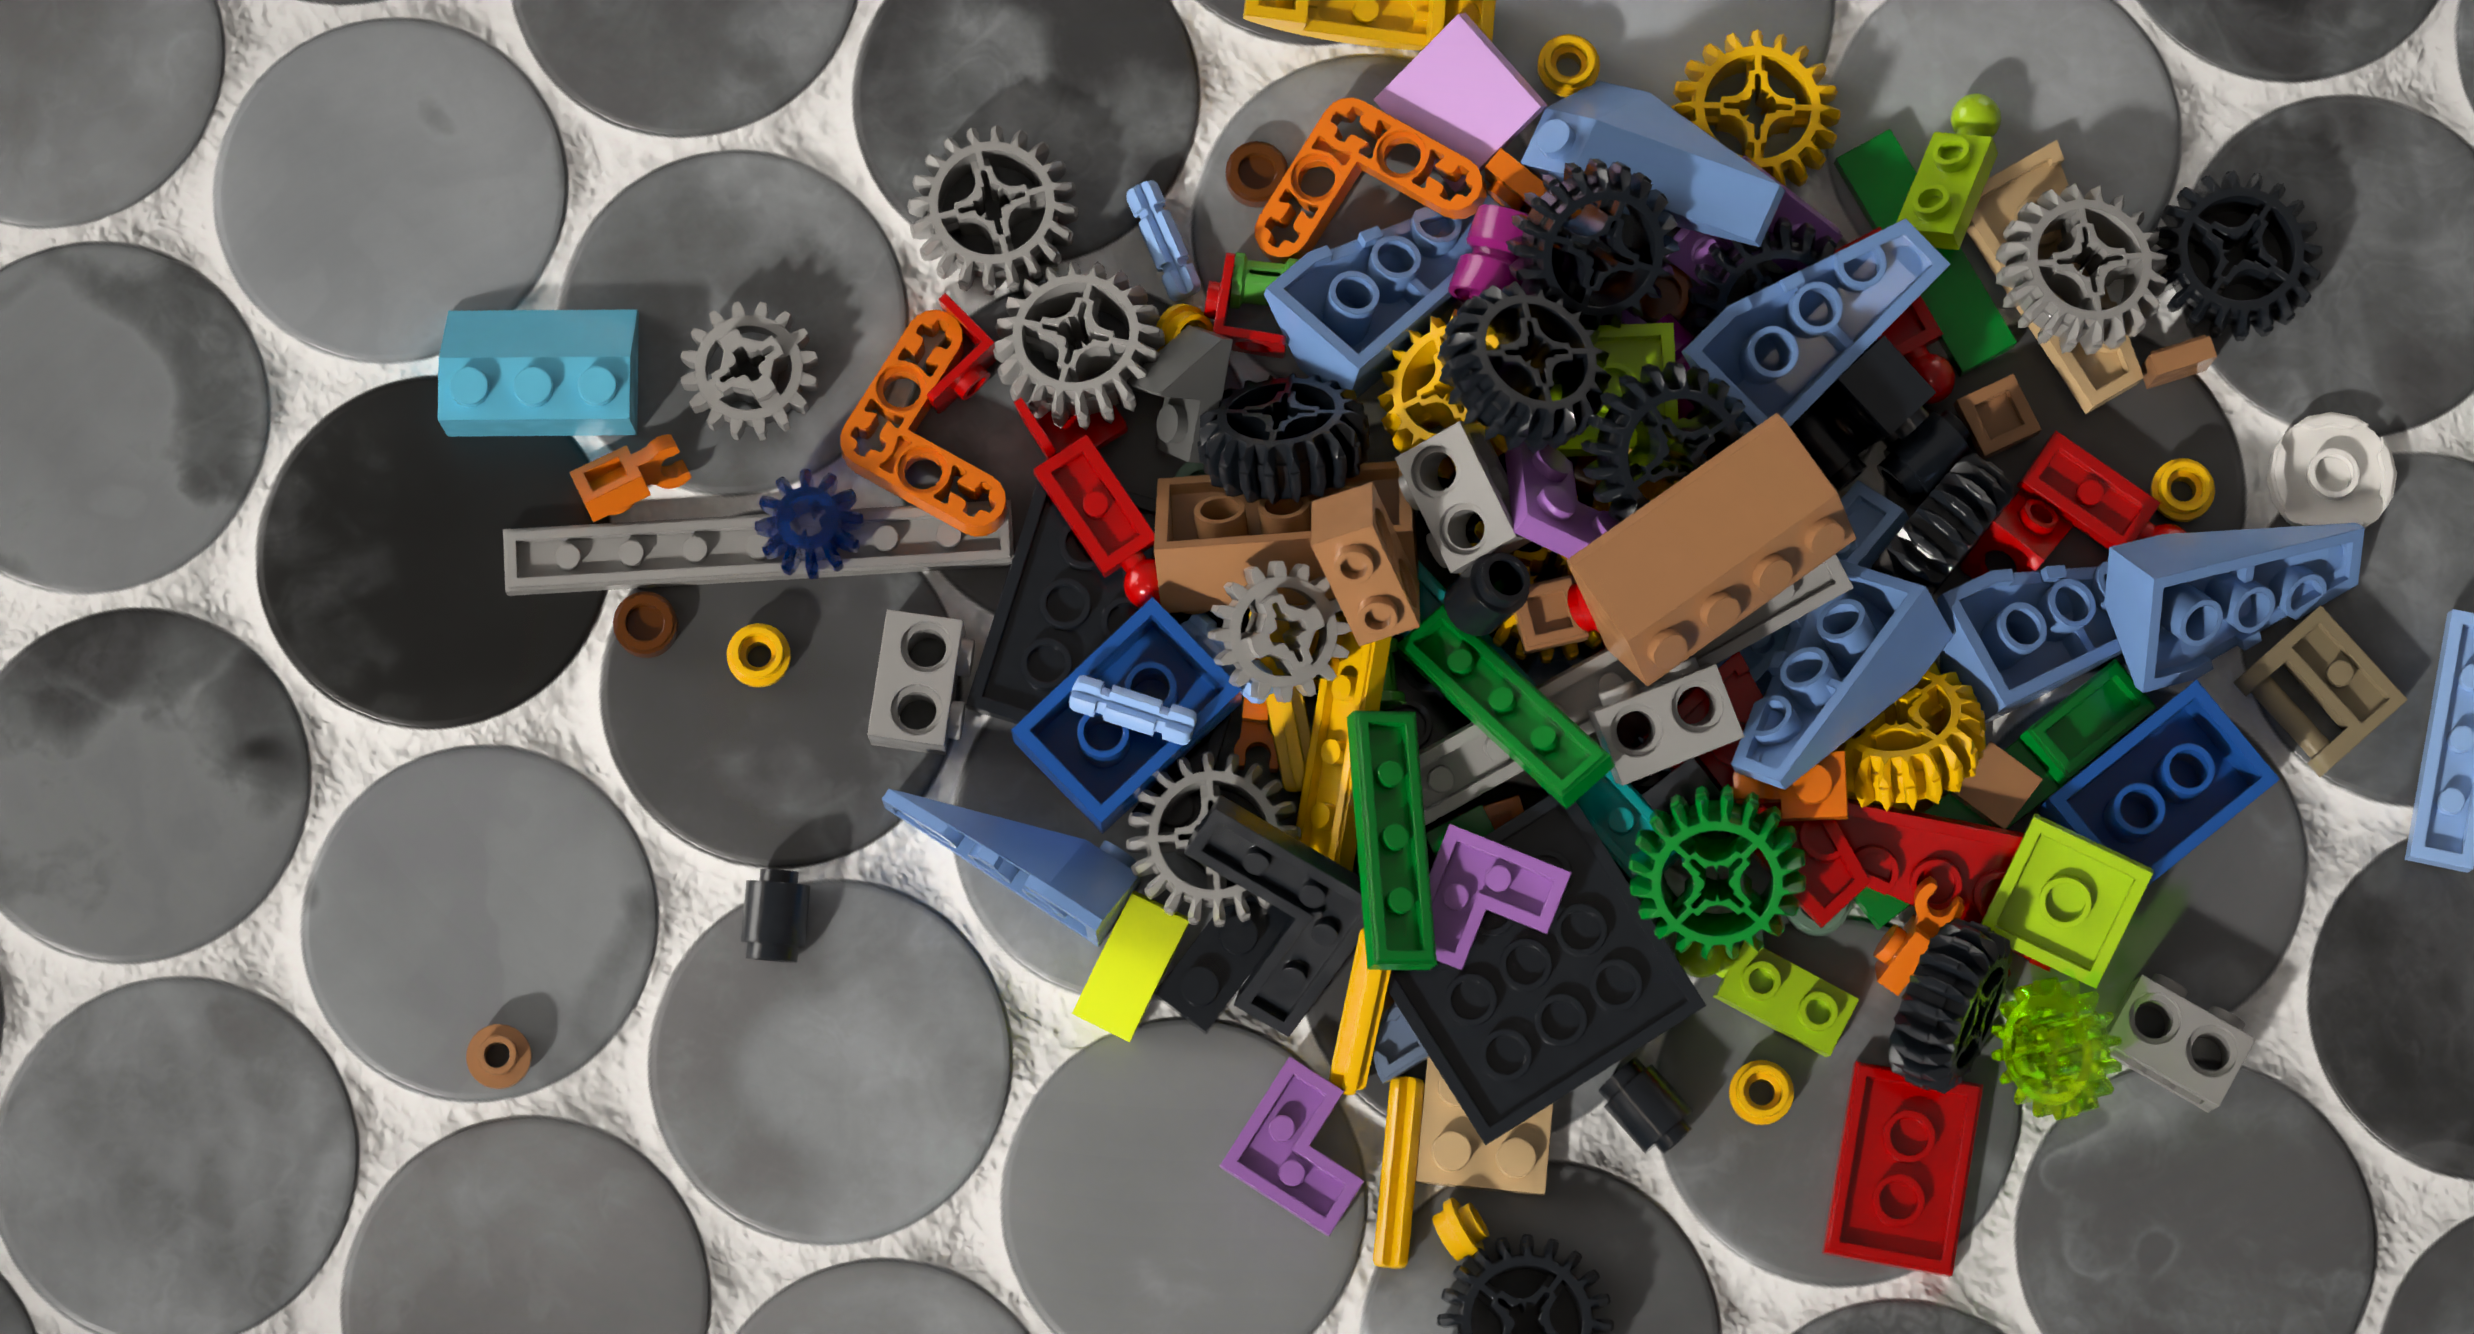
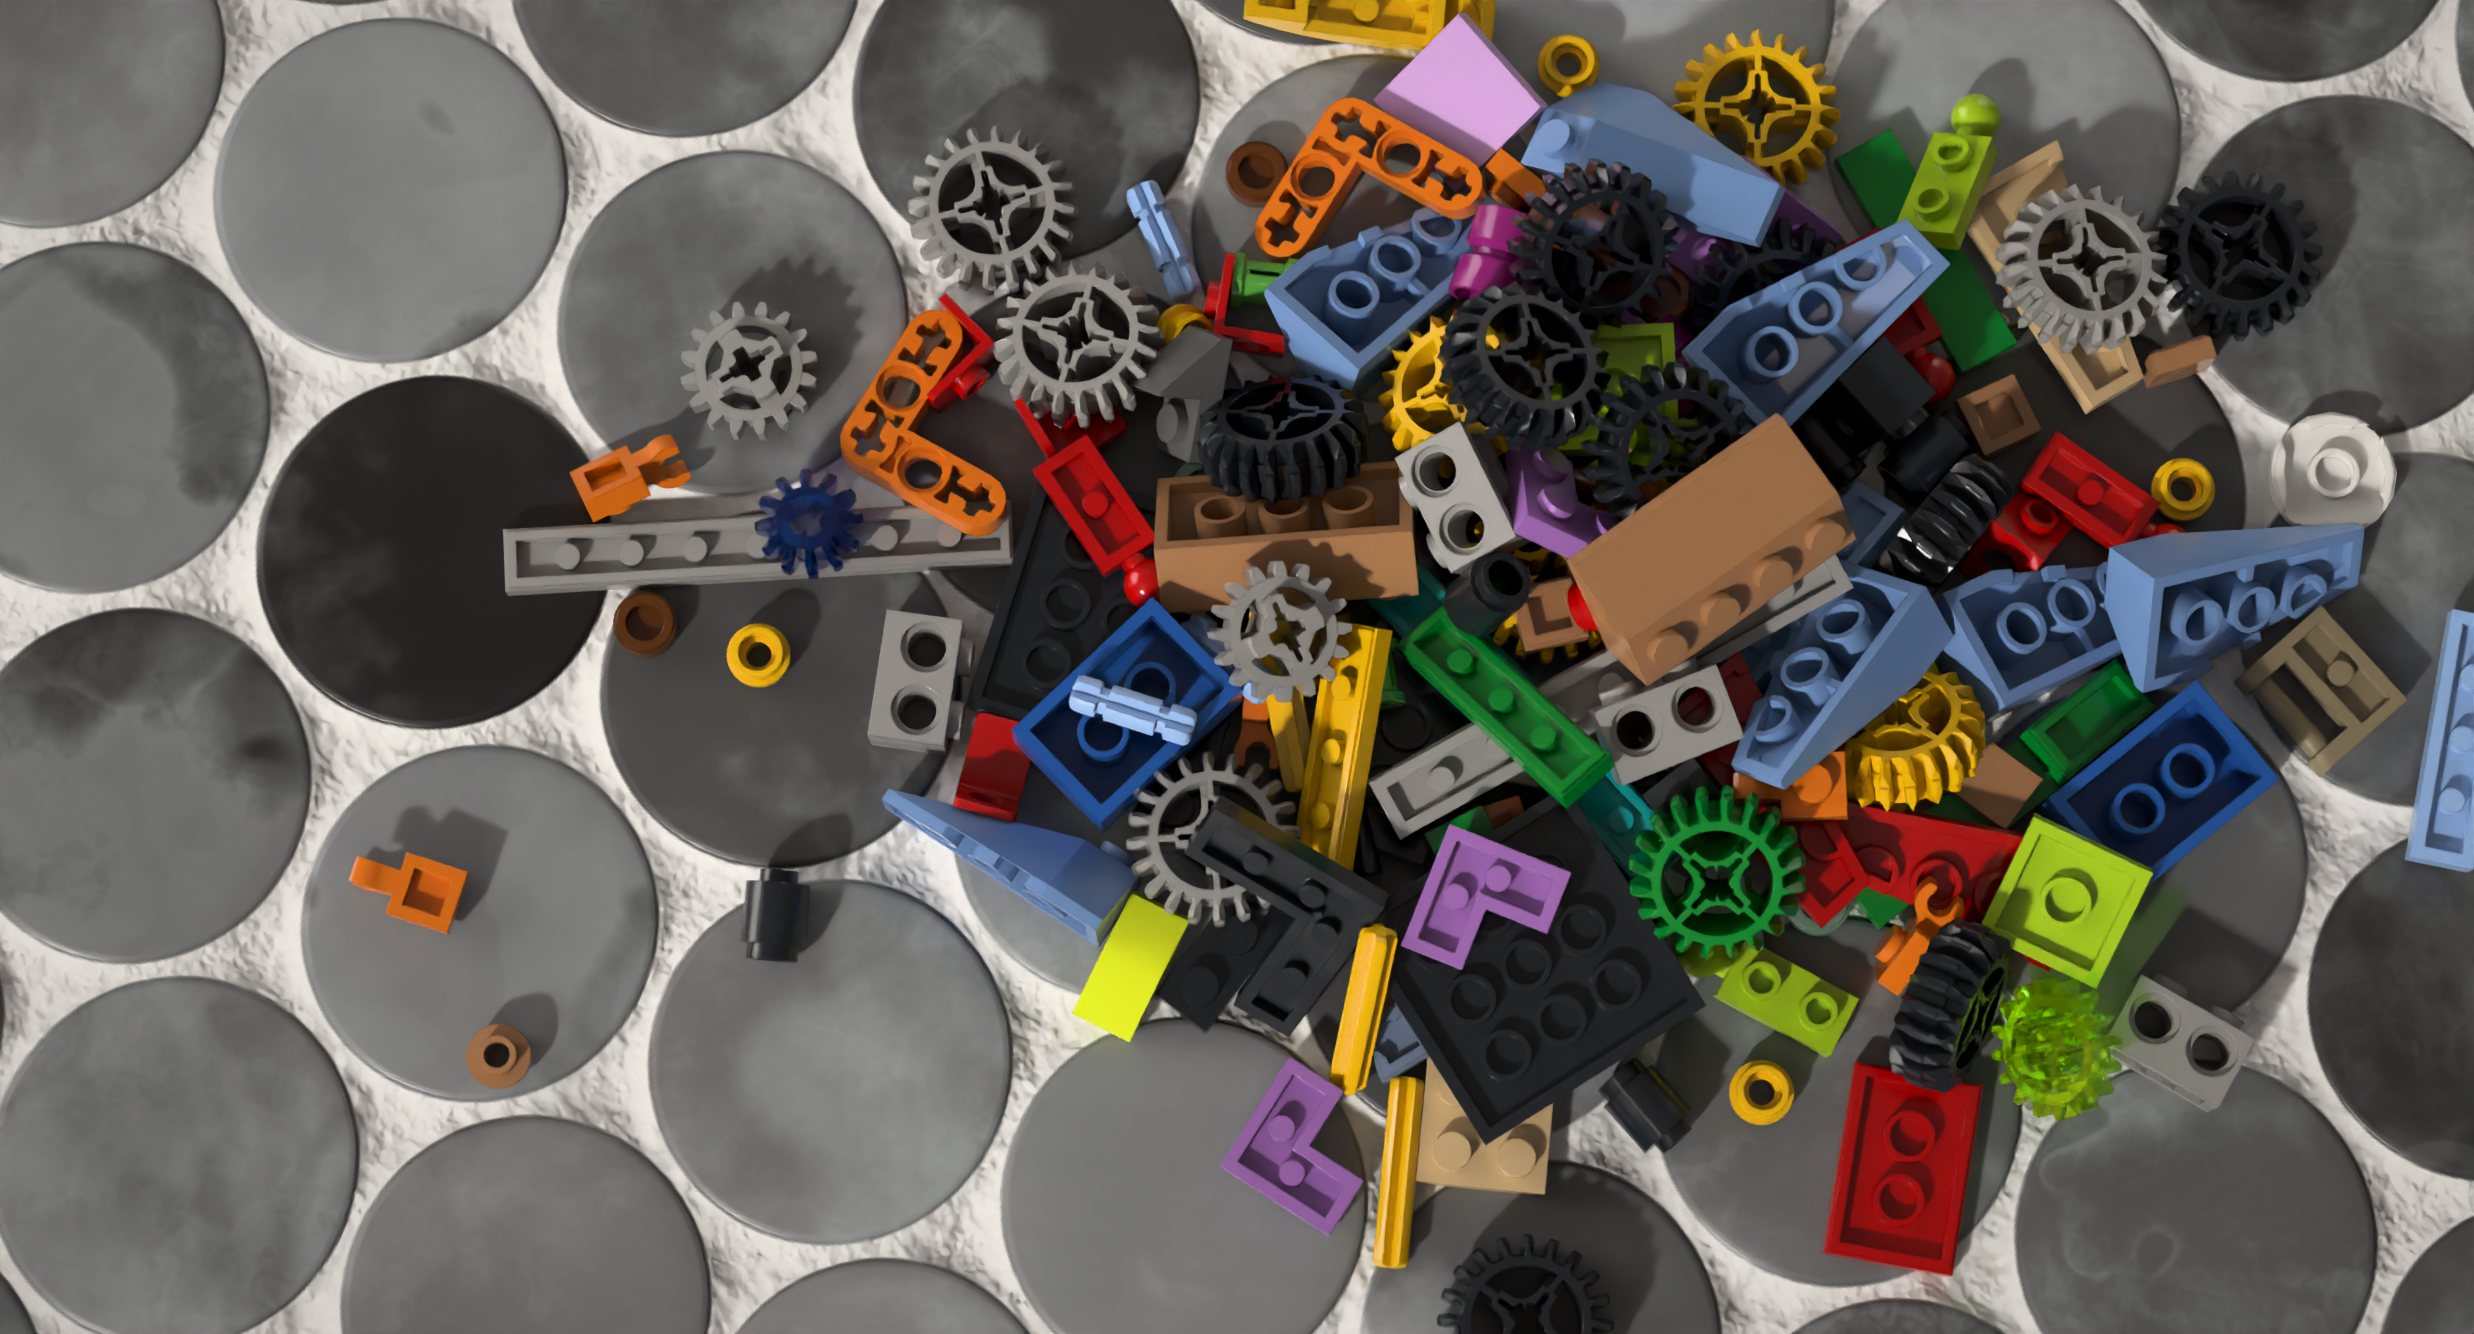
(420, 892): none -> orange plate
(539, 373): medium azure slope -> none
(992, 769): none -> red bracket
(1365, 564): medium nougat brick -> none
(1391, 840): green tile -> none
(1460, 1228): yellow plate -> none

